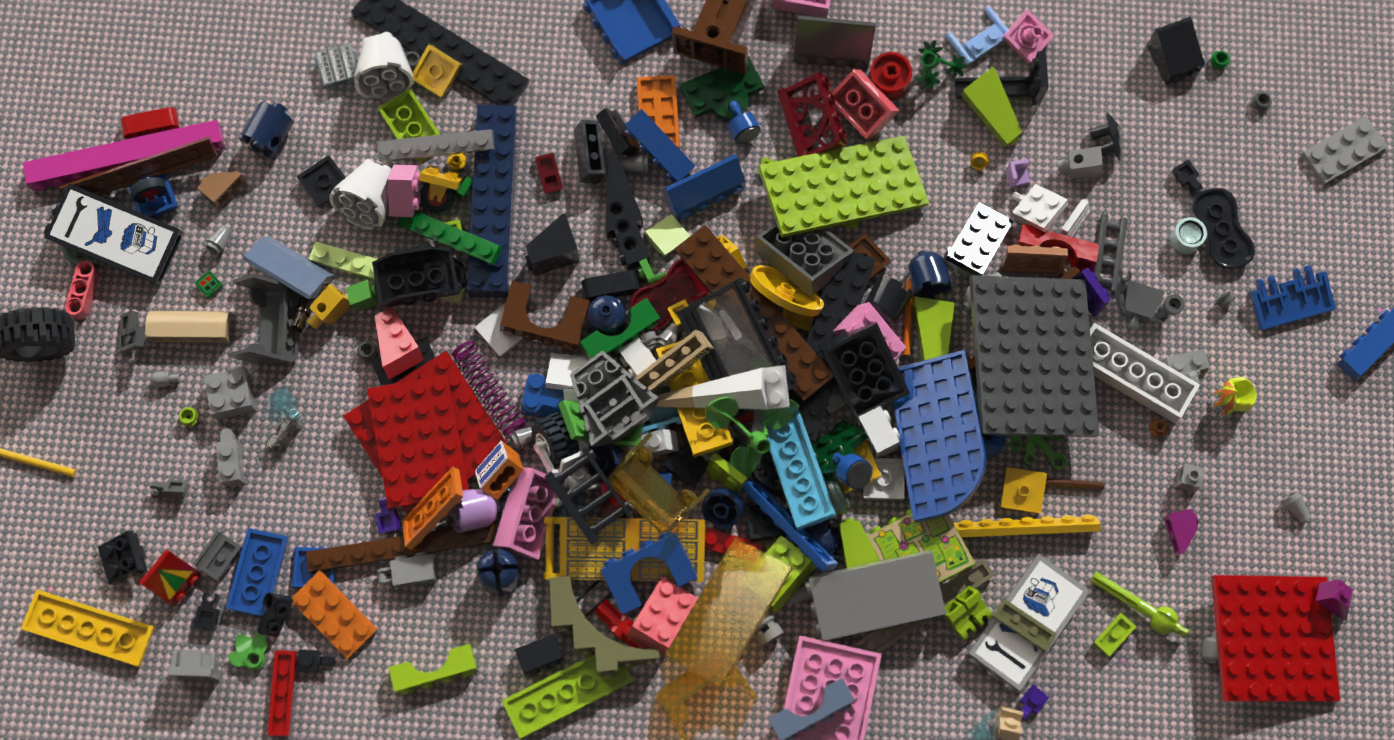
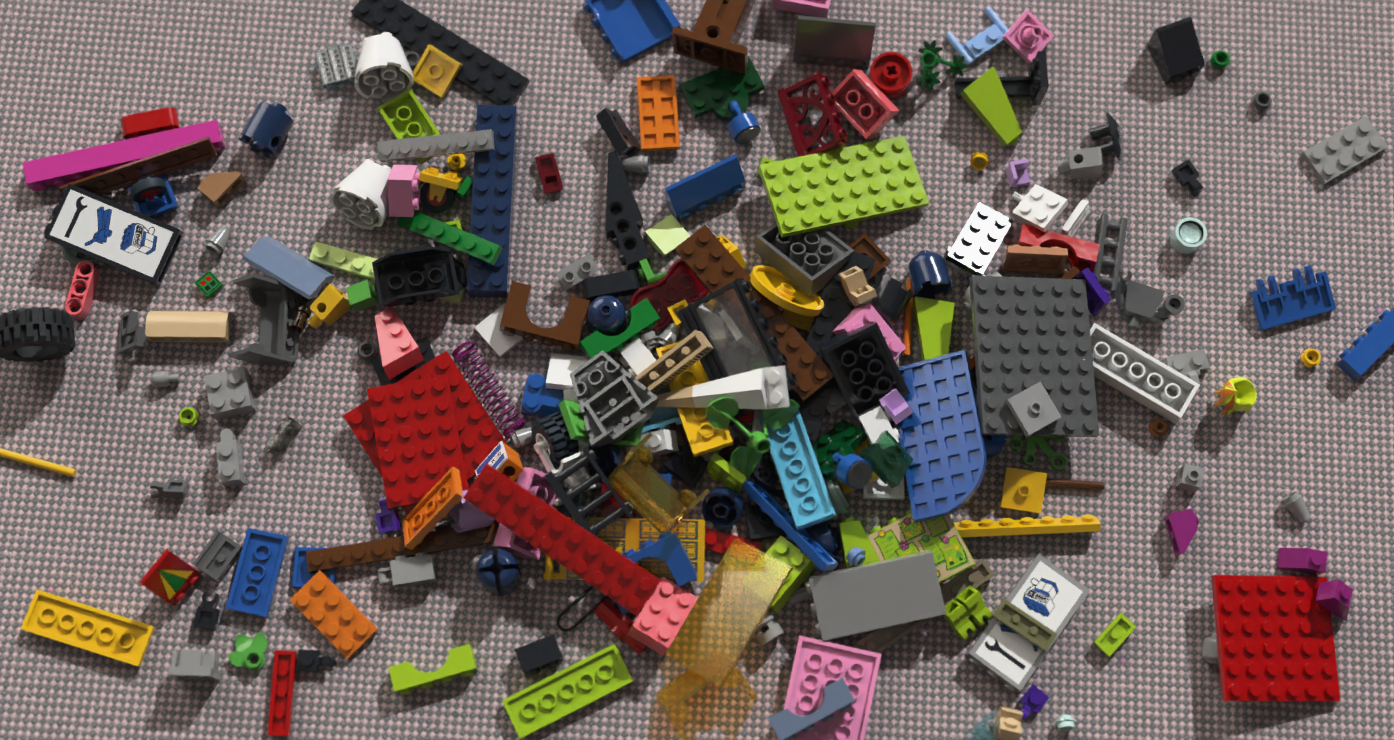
(122, 557): black plate -> none
(276, 610): black plate -> none
(284, 401): clear light blue plate -> none
(321, 180): black plate -> none
(552, 248): black slope -> none
(561, 539): none -> red plate
(577, 271): none -> light grey hinge
(587, 640): olive arch -> none
(589, 151): black brick -> none
(659, 145): blue brick -> none
(856, 286): none -> tan brick
(856, 556): none -> medium blue plate
(887, 459): none -> clear green bracket
(895, 406): none -> lavender panel
(1033, 409): none -> light grey plate
(1065, 723): none -> light aqua plate
(1162, 620): lime piece -> none
(1225, 299): dark grey bush -> none
(1228, 242): black plate -> none
(1302, 560): none -> magenta slope
(1311, 353): none -> yellow plate

